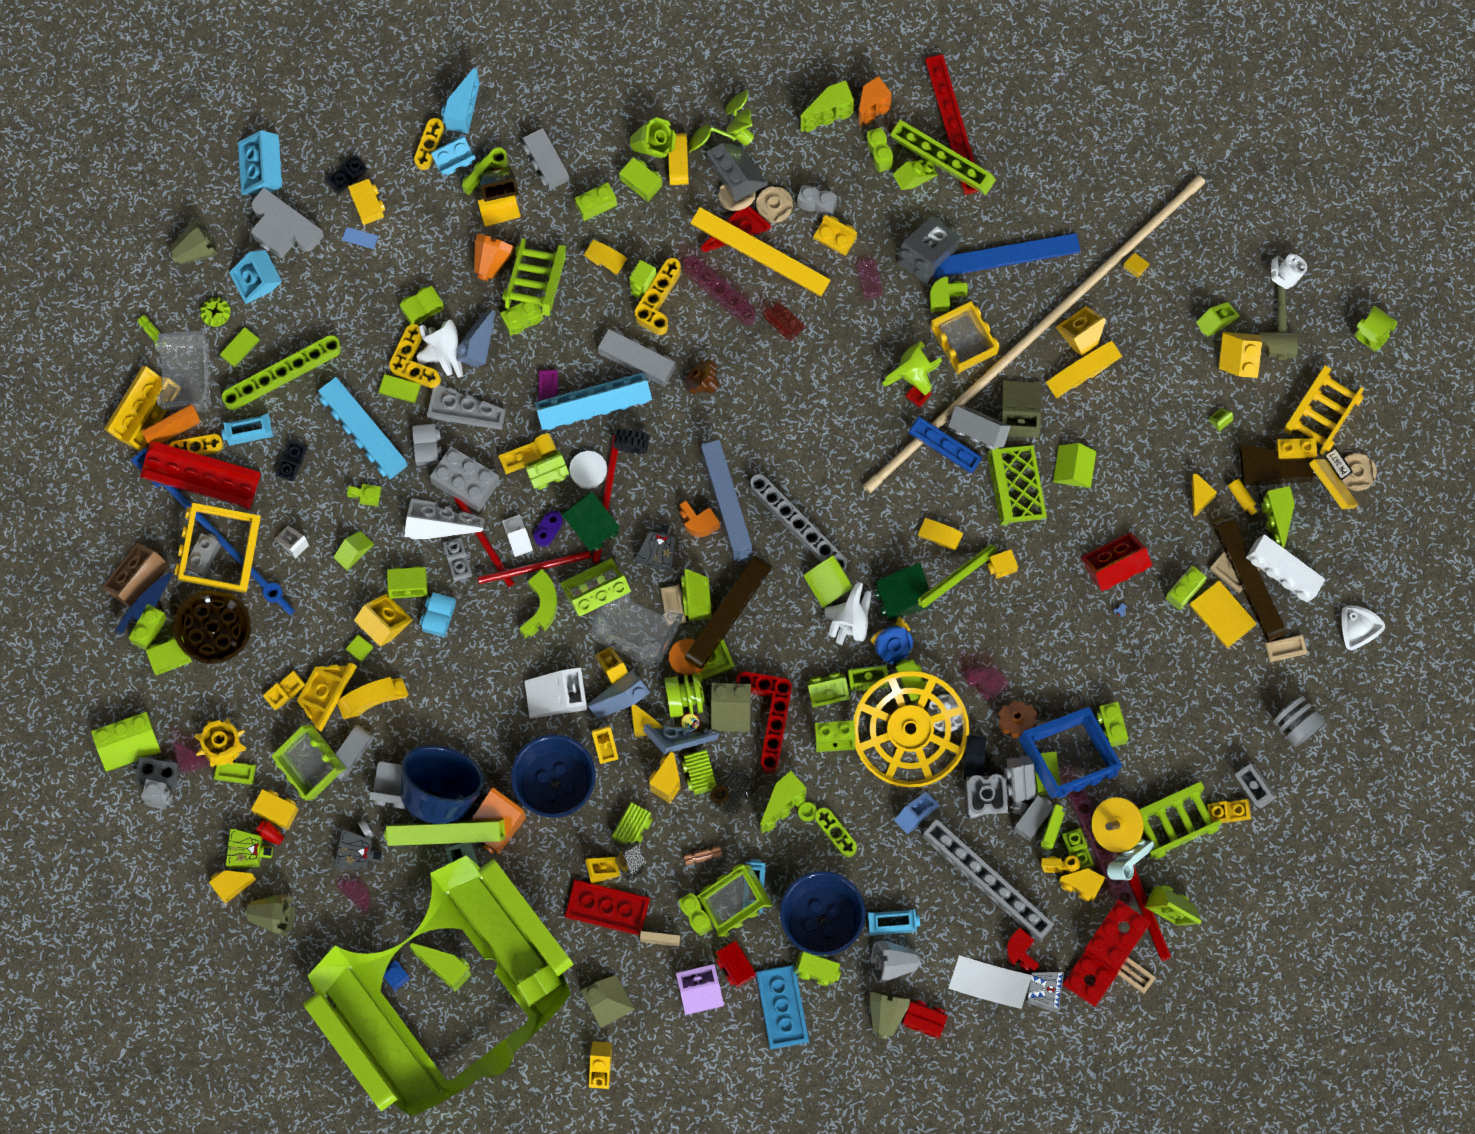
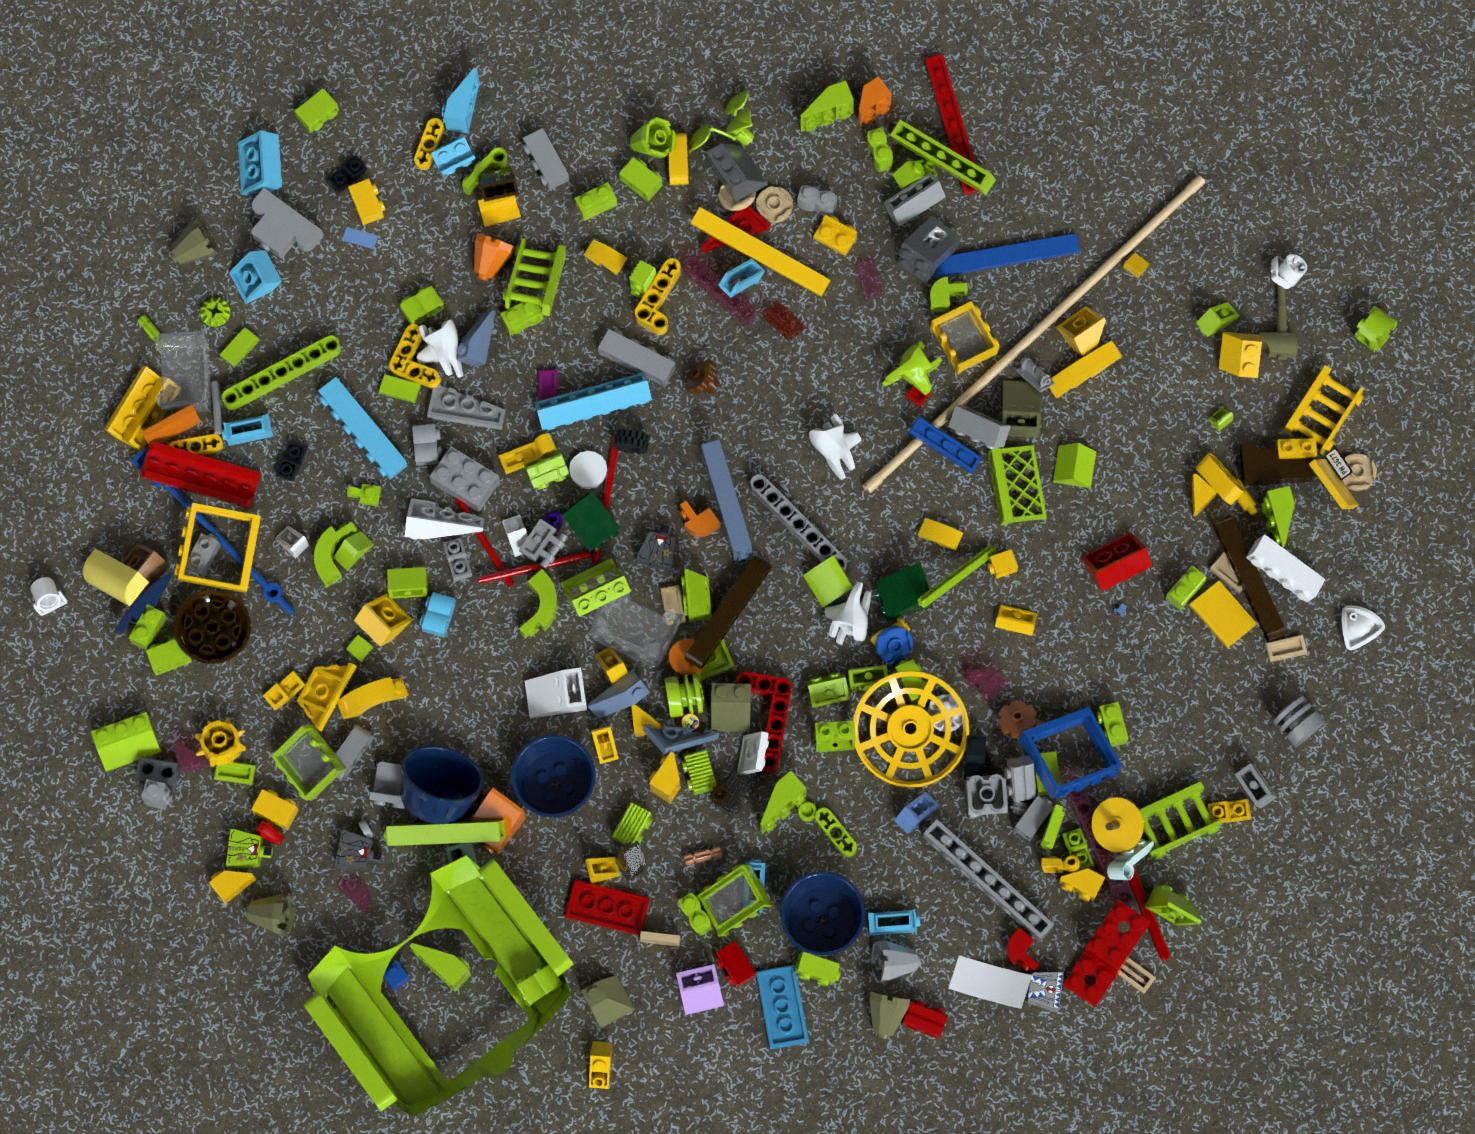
(46, 596): none -> white piece
(113, 577): none -> light yellow brick
(216, 407): none -> light grey bar
(317, 111): none -> lime brick
(325, 550): none -> lime arch
(537, 541): none -> light grey plate
(750, 270): none -> medium azure window
(753, 753): none -> white plate
(835, 445): none -> white piece
(914, 199): none -> light grey brick
(1016, 620): none -> yellow slope
(1034, 375): none -> light grey hinge
(1220, 478): none -> yellow beam

